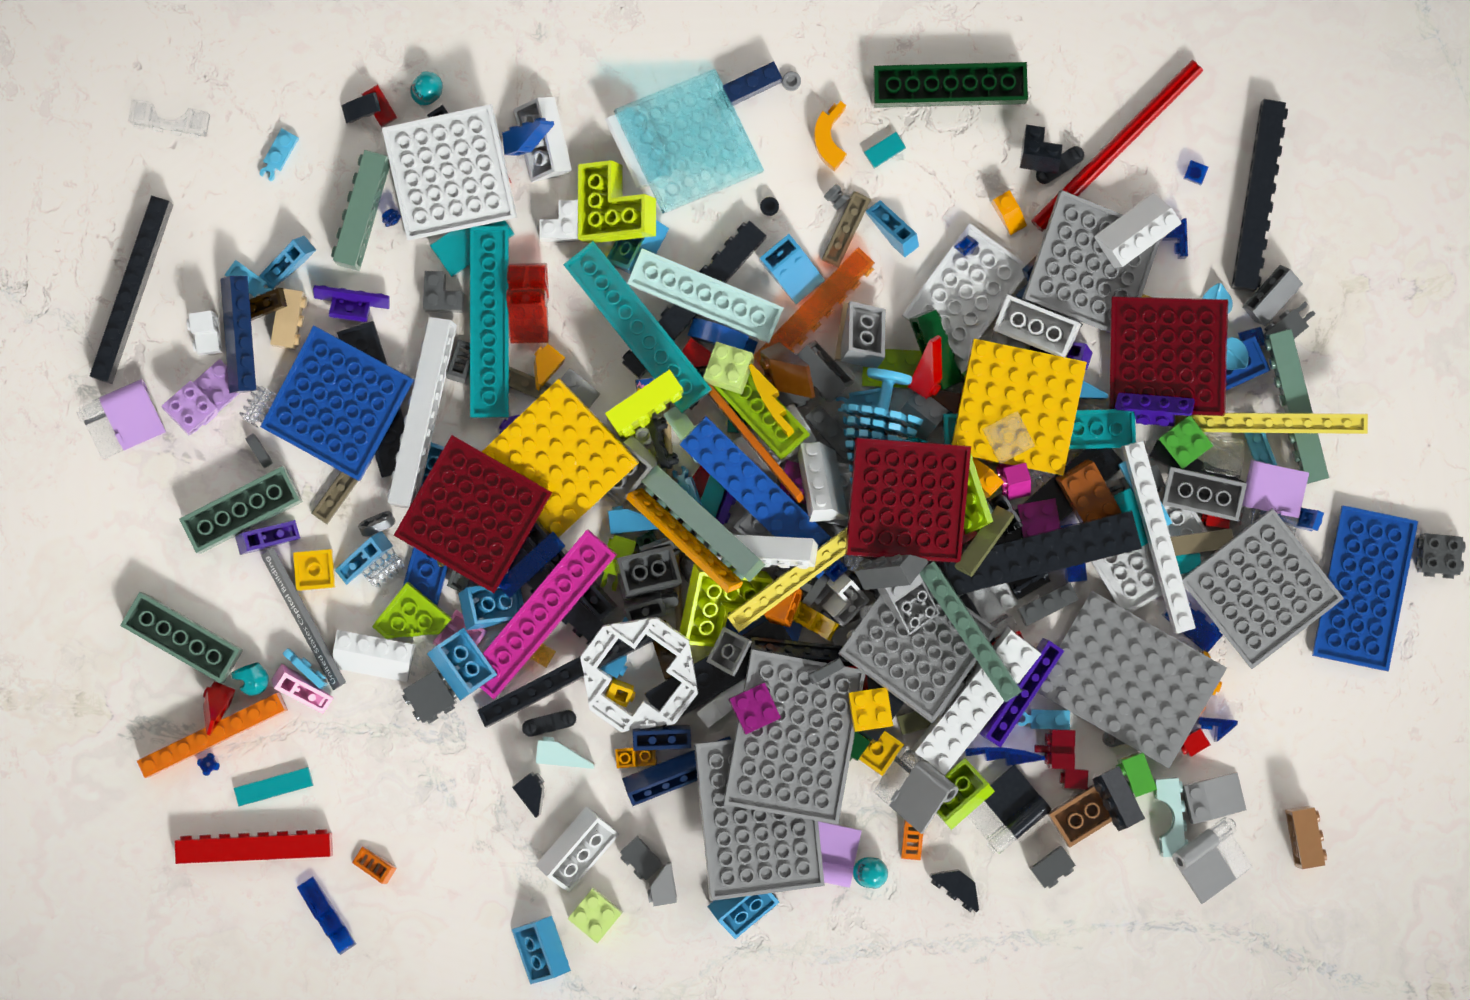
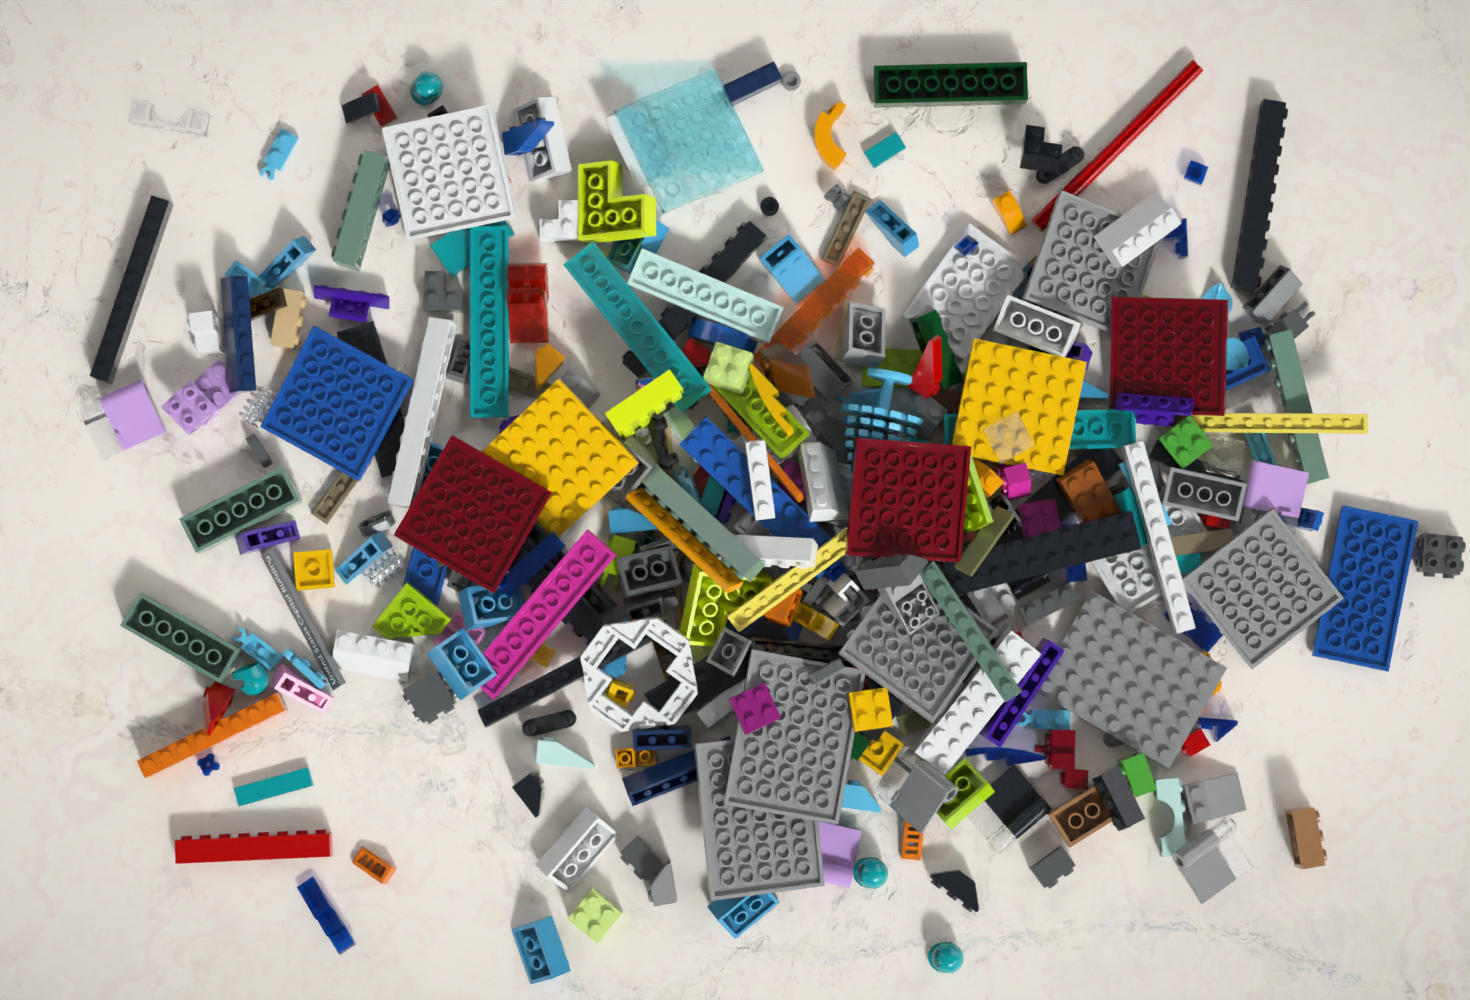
(258, 649): none -> medium azure plate
(759, 479): none -> white brick
(858, 797): none -> medium azure slope
(945, 957): none -> teal helmet

